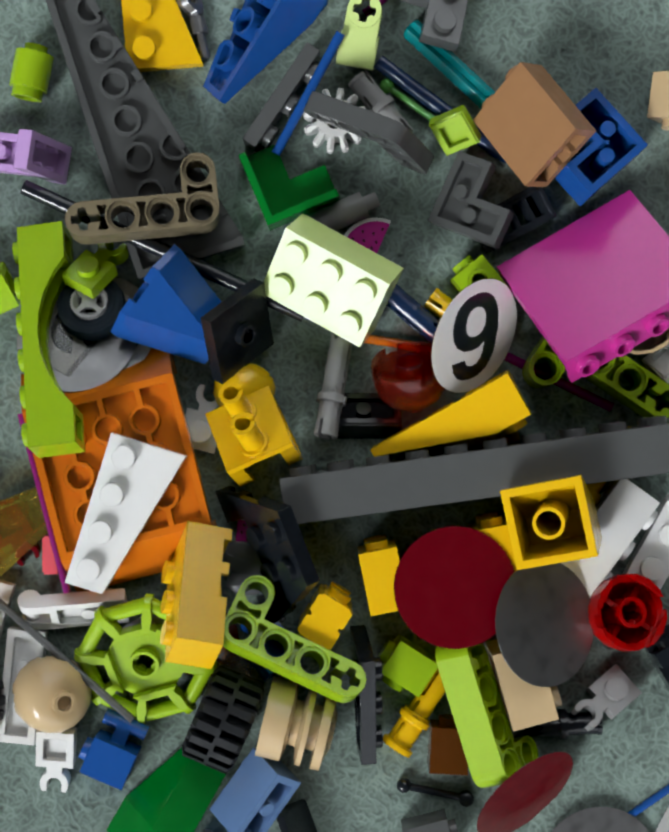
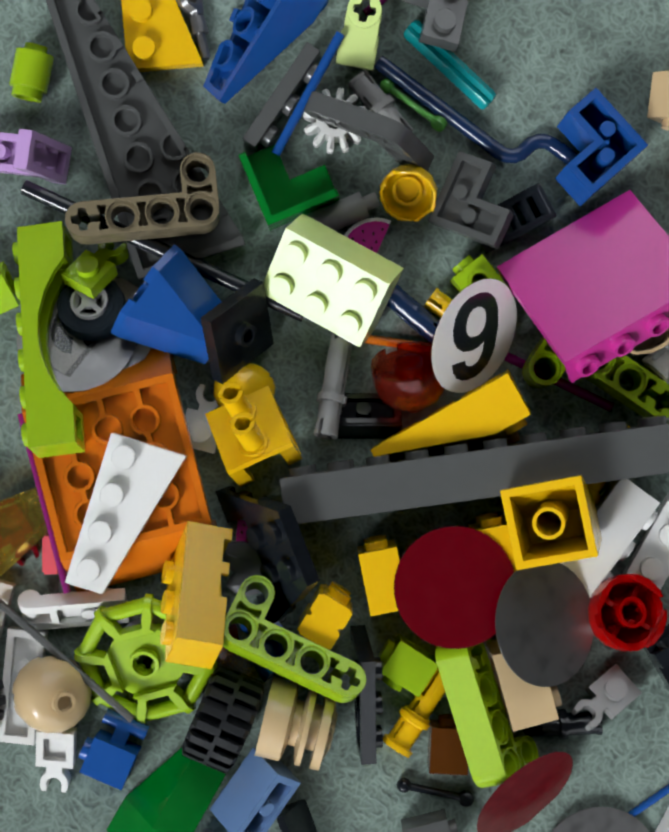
(408, 193): none -> yellow hair
(455, 130): lime tile -> none
(533, 124): medium nougat brick -> none

